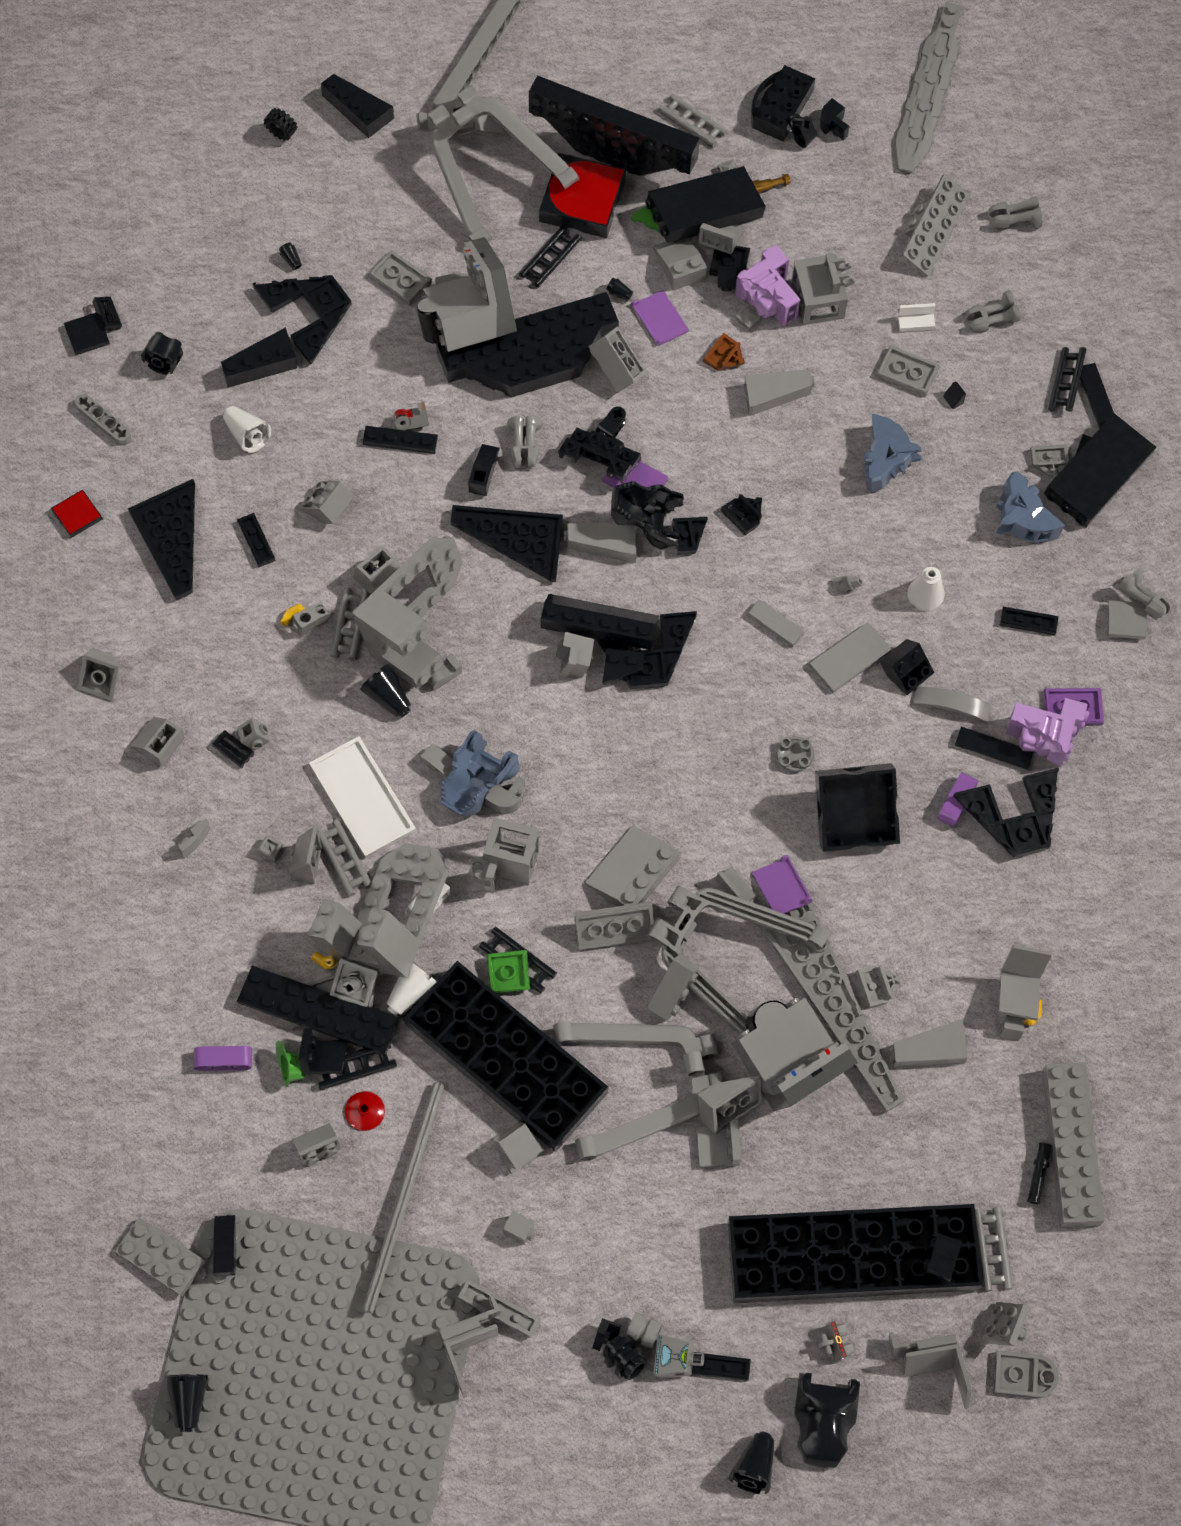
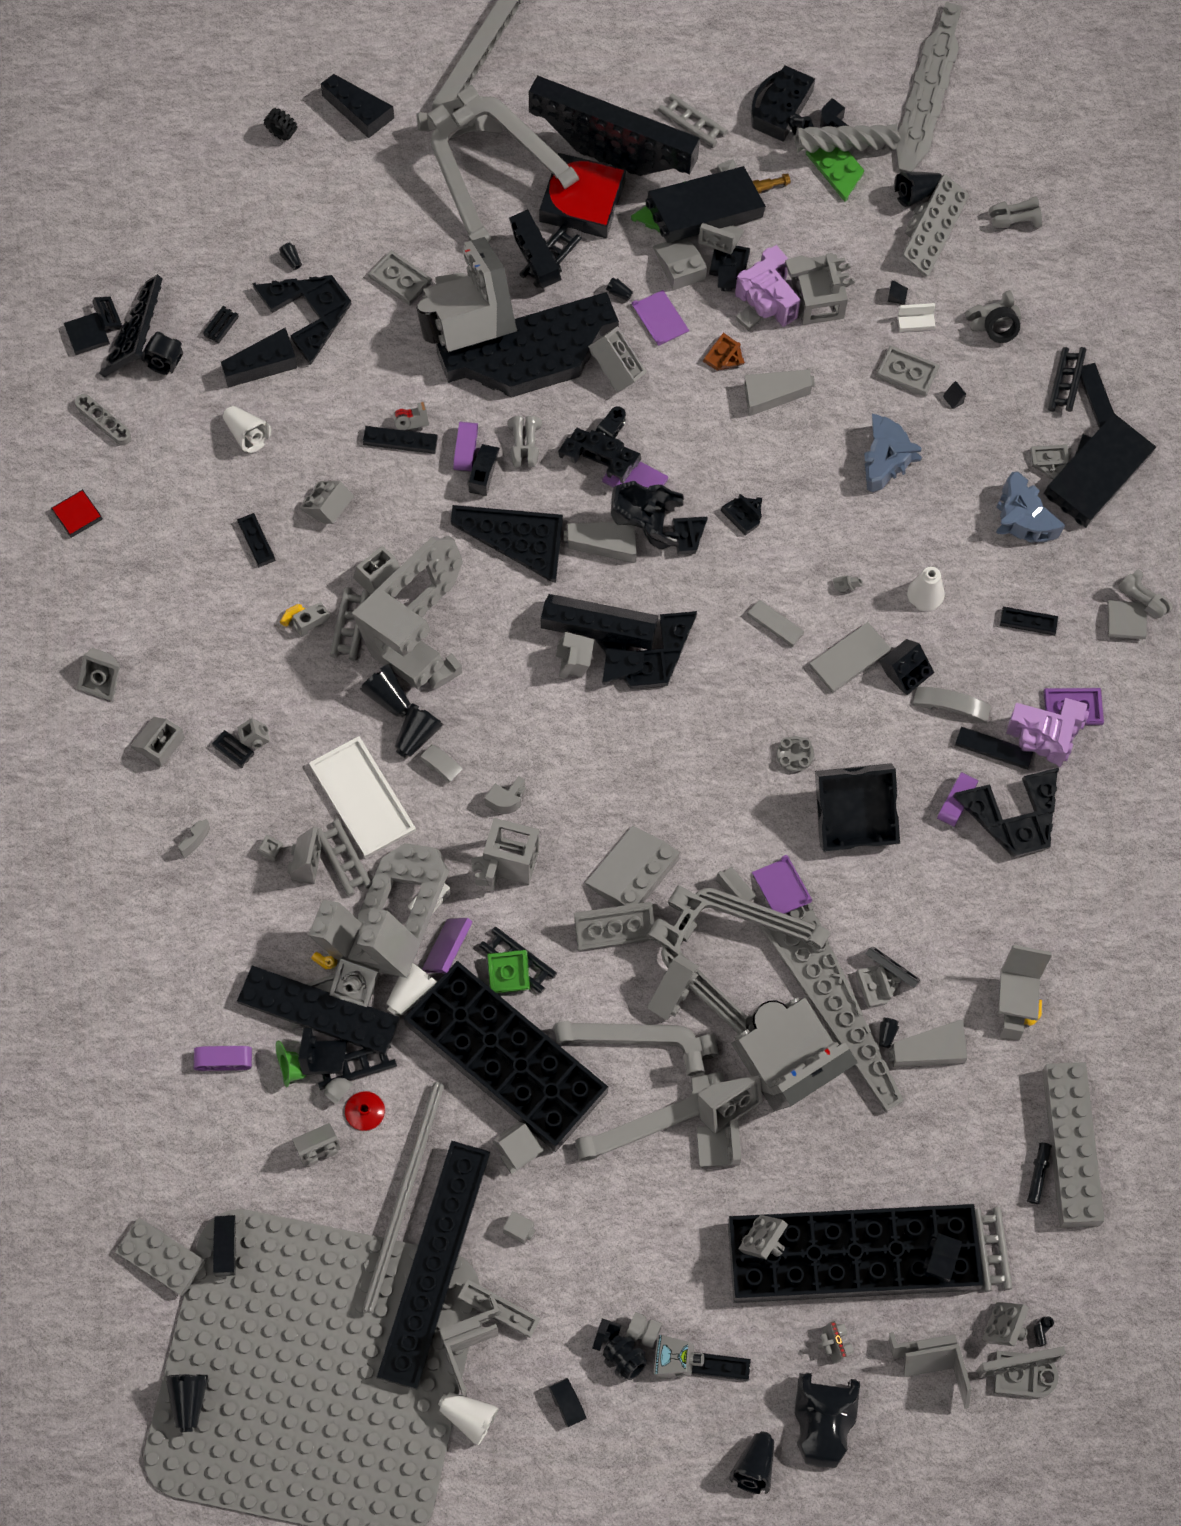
(133, 333): none -> black wing
(168, 532): black wing -> none
(211, 335): none -> black tile
(337, 1089): none -> light grey piece
(416, 730): none -> black cone
(433, 1265): none -> black plate
(447, 945): none -> medium lavender tile
(465, 446): none -> medium lavender beam
(468, 1415): none -> white cone
(474, 775): sand blue animal -> none
(535, 249): none -> black wedge
(567, 1401): none -> black slope
(764, 1237): none -> light grey plate
(801, 265): none -> light grey tile
(839, 169): none -> bright green wing
(846, 137): none -> light grey piece
(888, 1031): none -> black cone
(893, 967): none -> black tile
(897, 293): none -> black slope
(915, 186): none -> black cone
(1008, 335): none -> black tyre
(1020, 1362): none -> light grey tile
(1041, 1328): none -> black arm

